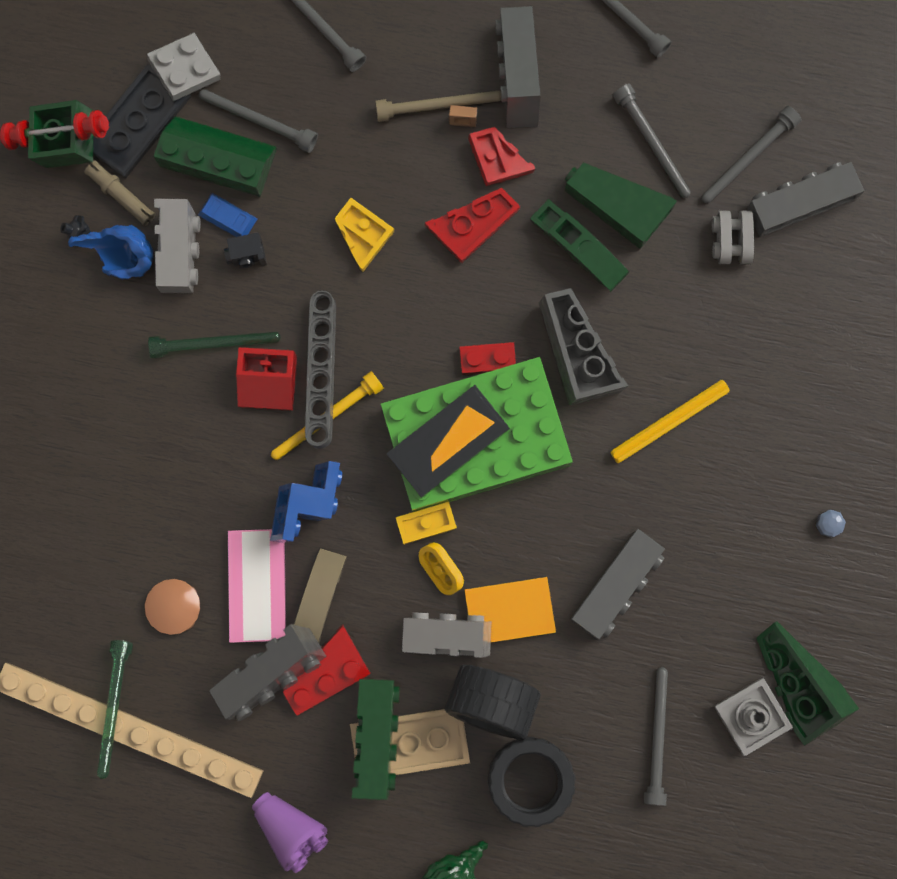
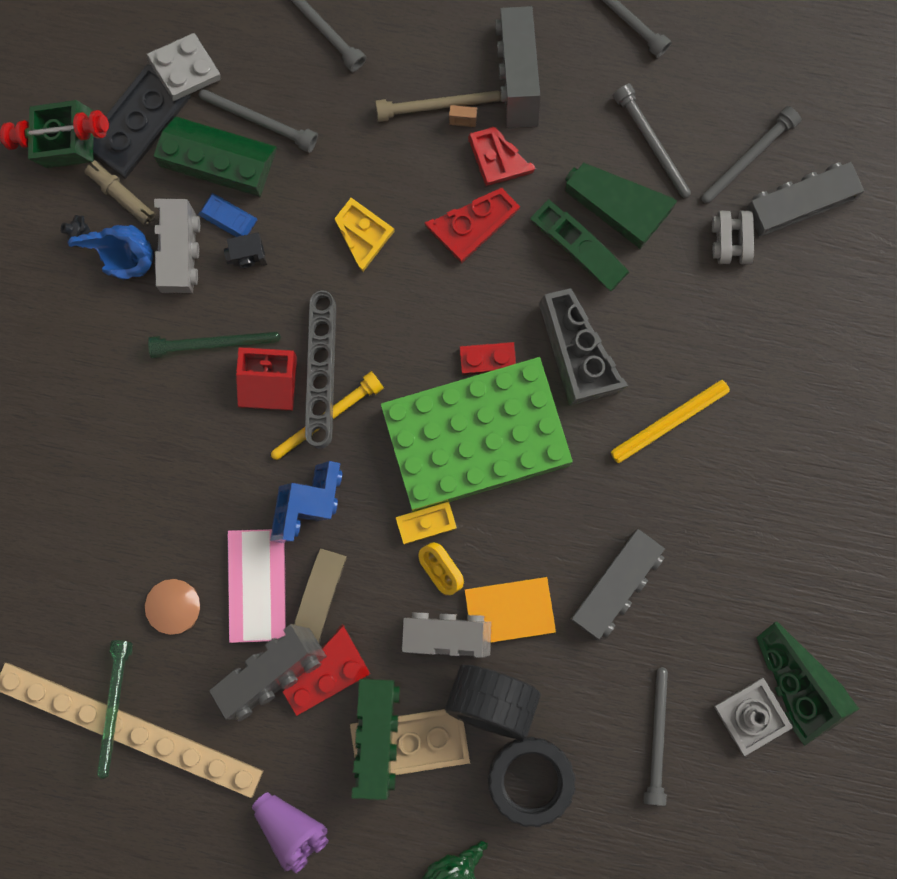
(448, 441): black tile -> none
(830, 523): sand blue tile -> none

